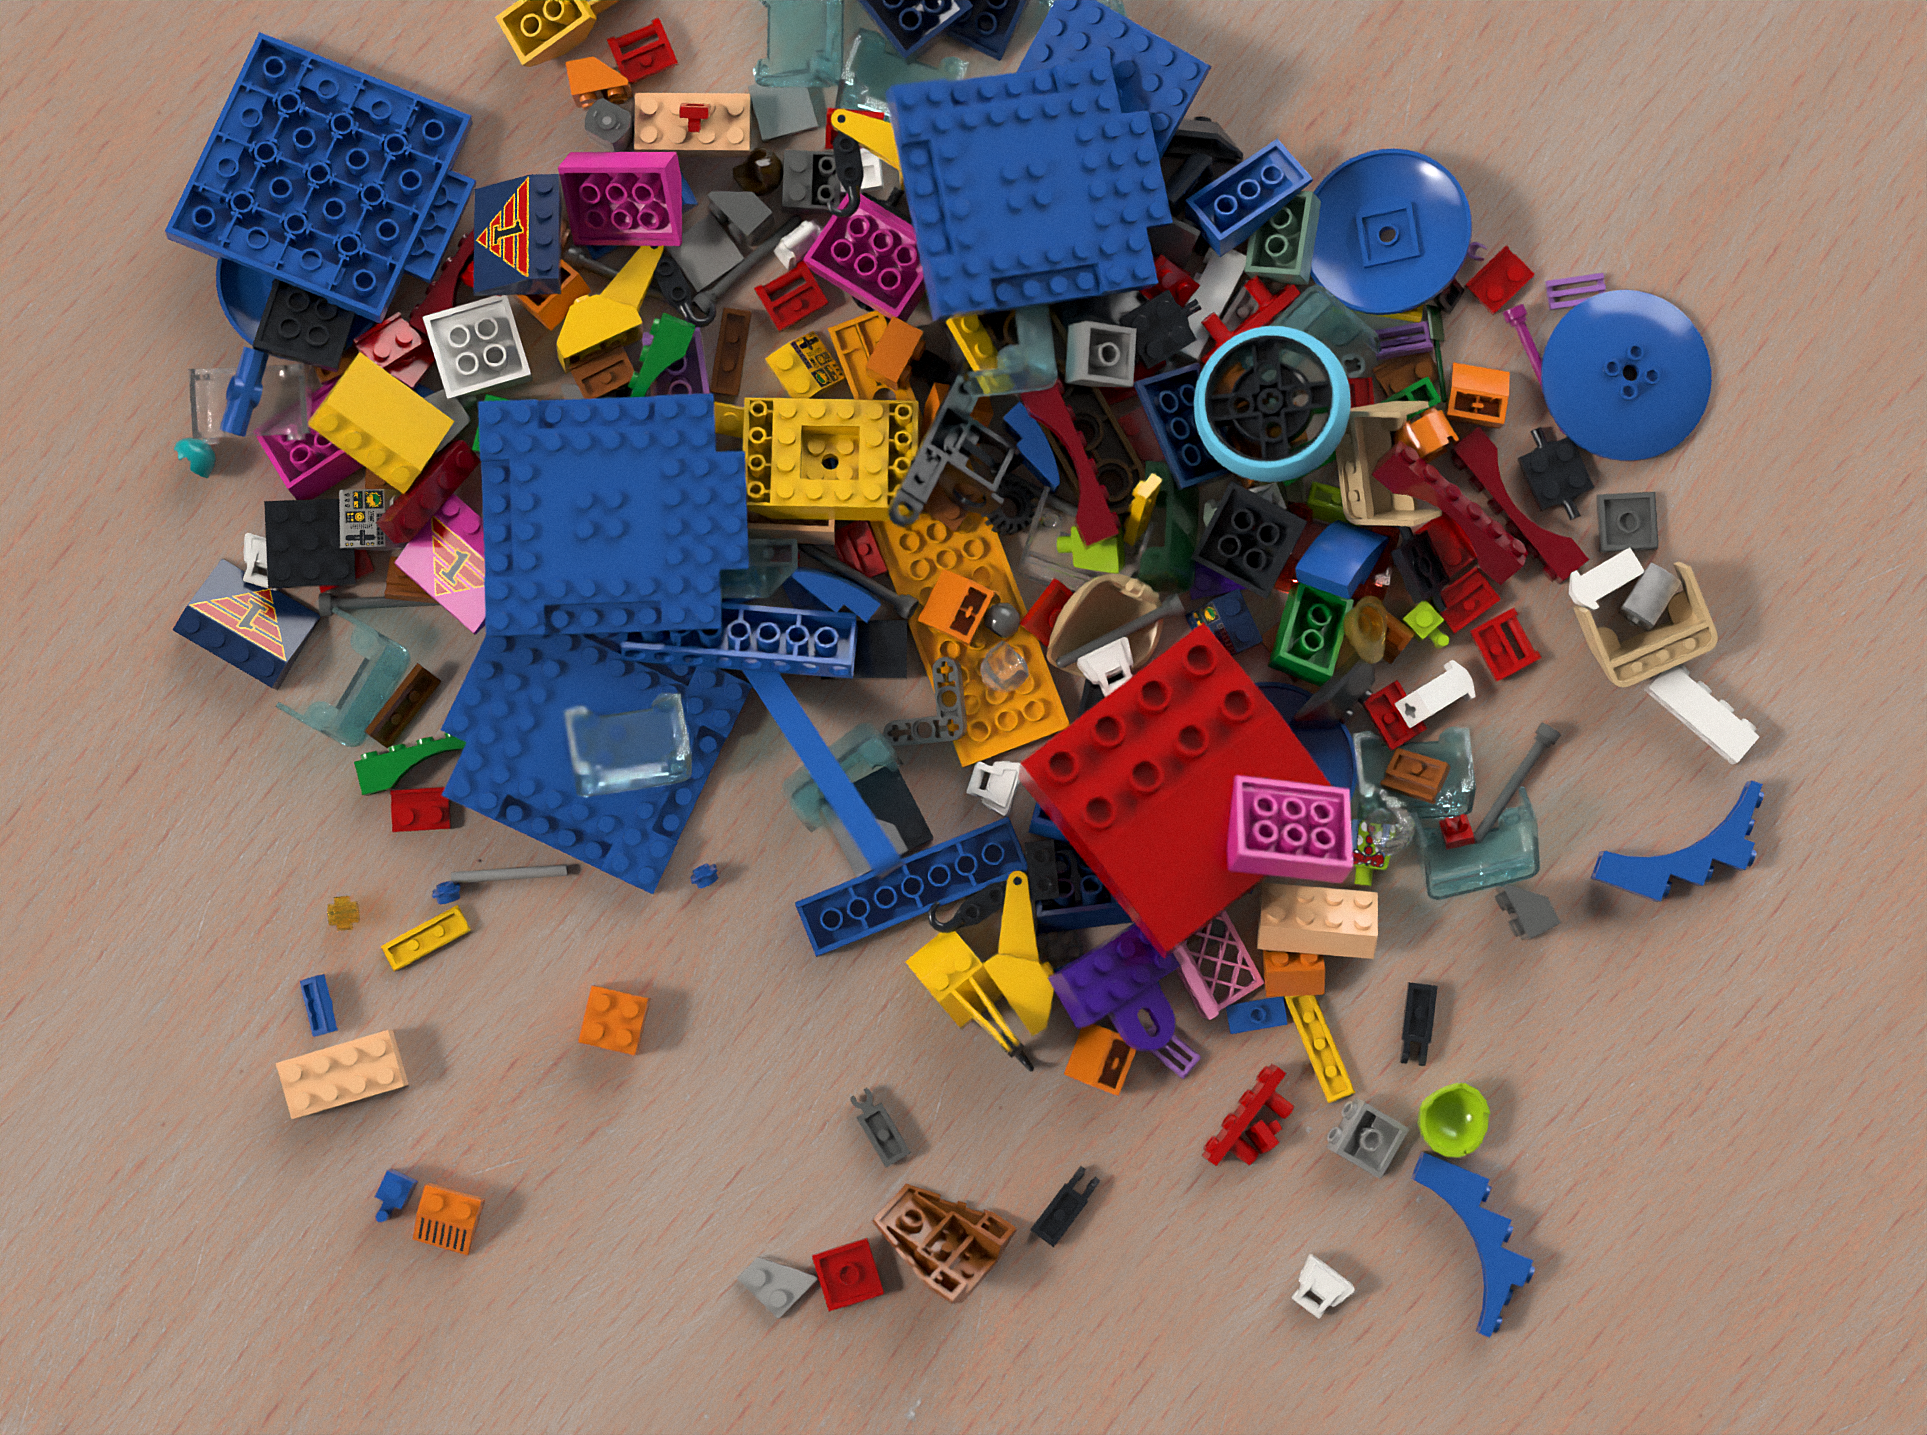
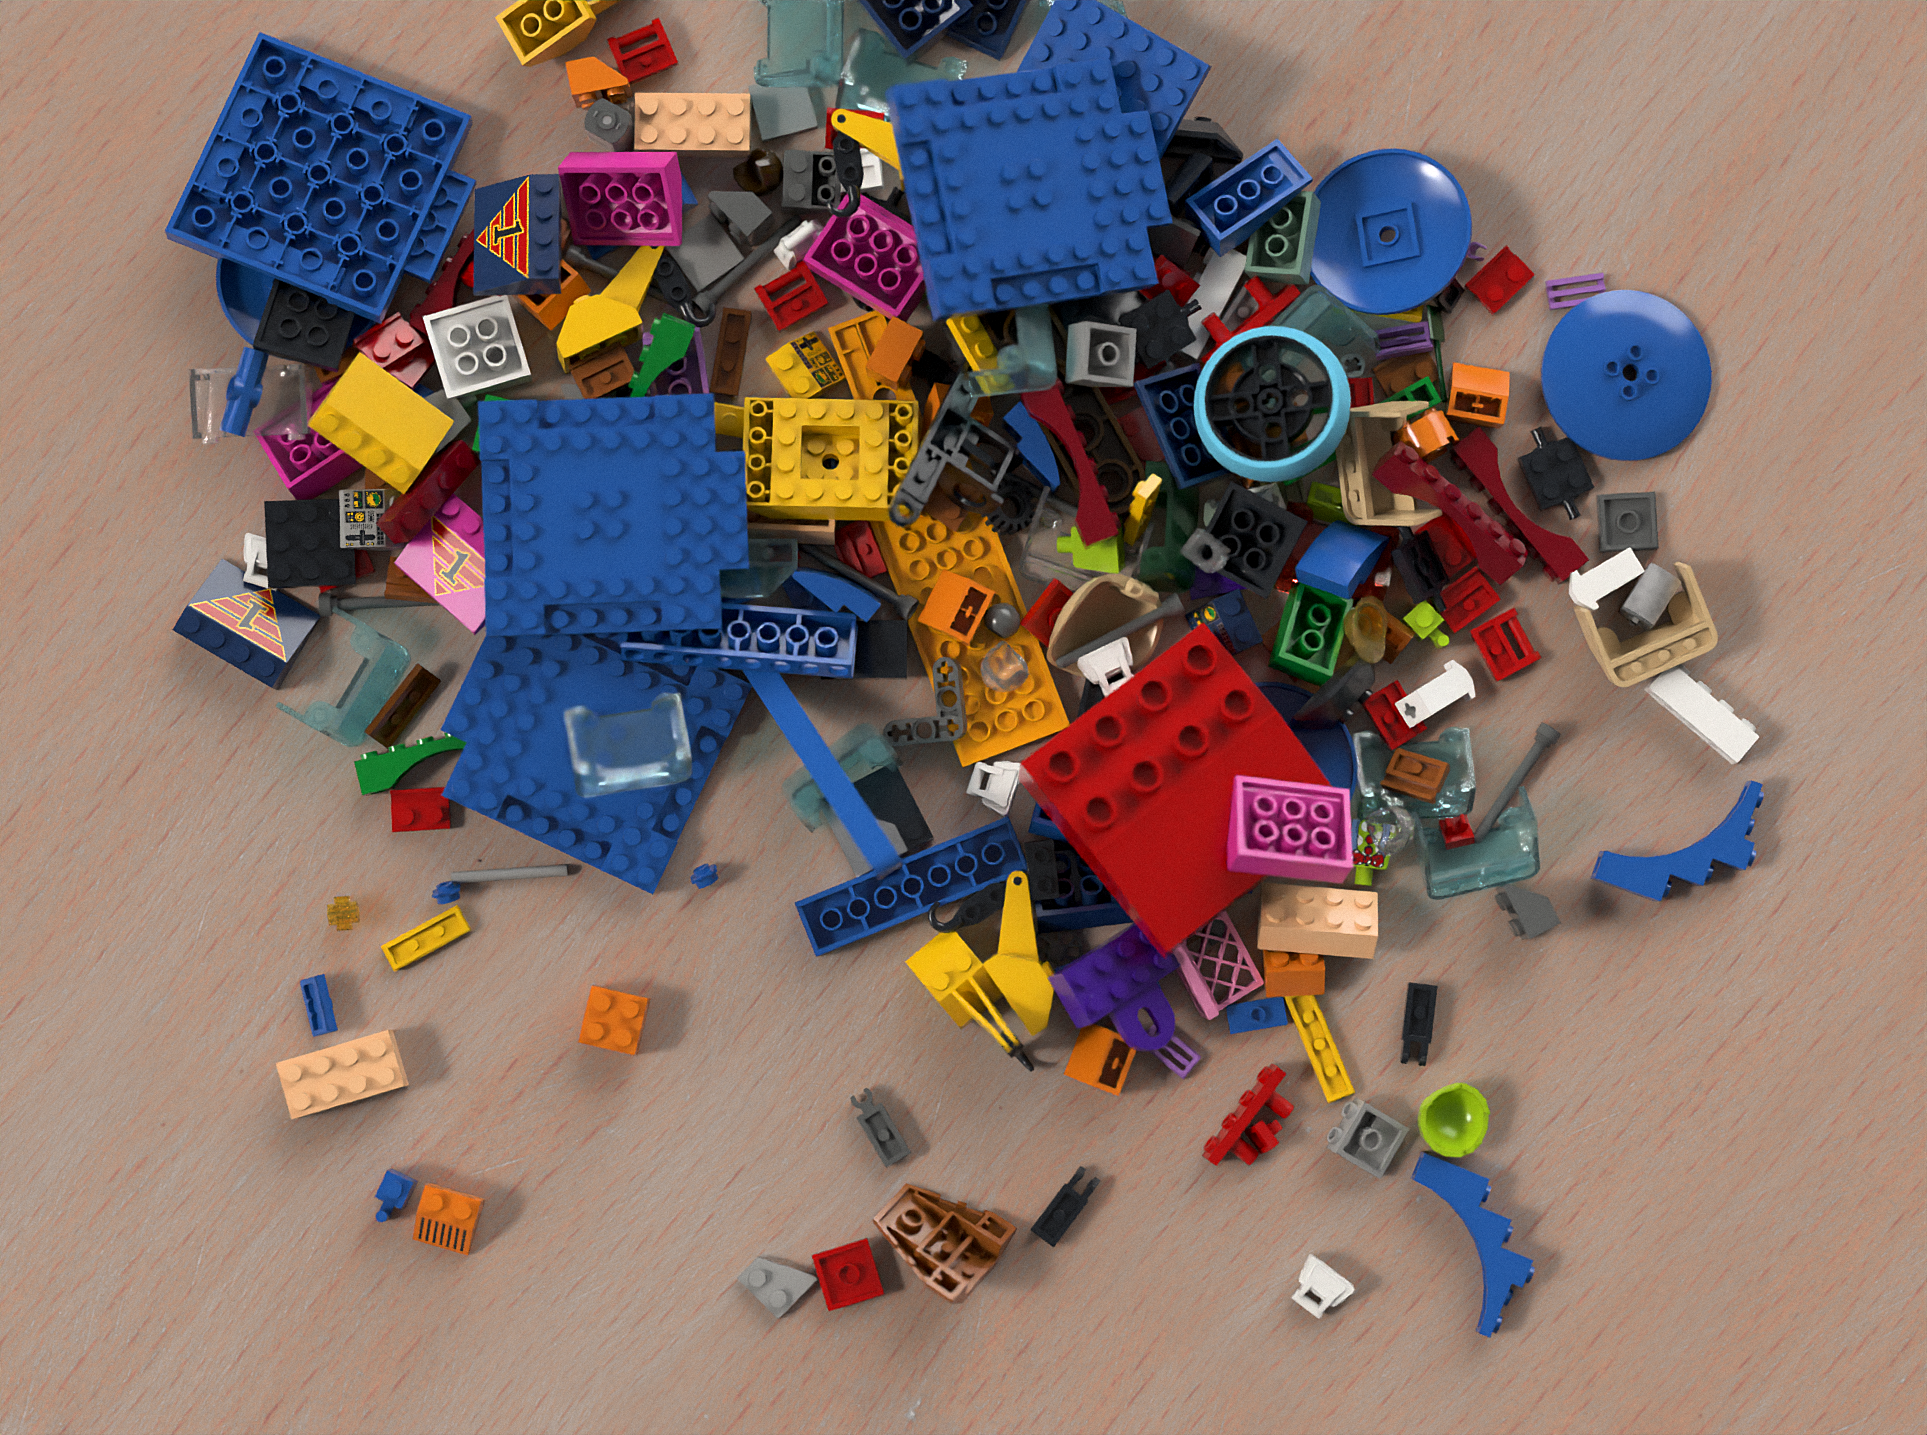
(200, 455): teal hair -> none
(694, 113): red tile -> none
(1193, 548): none -> clear brick
(1517, 319): magenta piece -> none

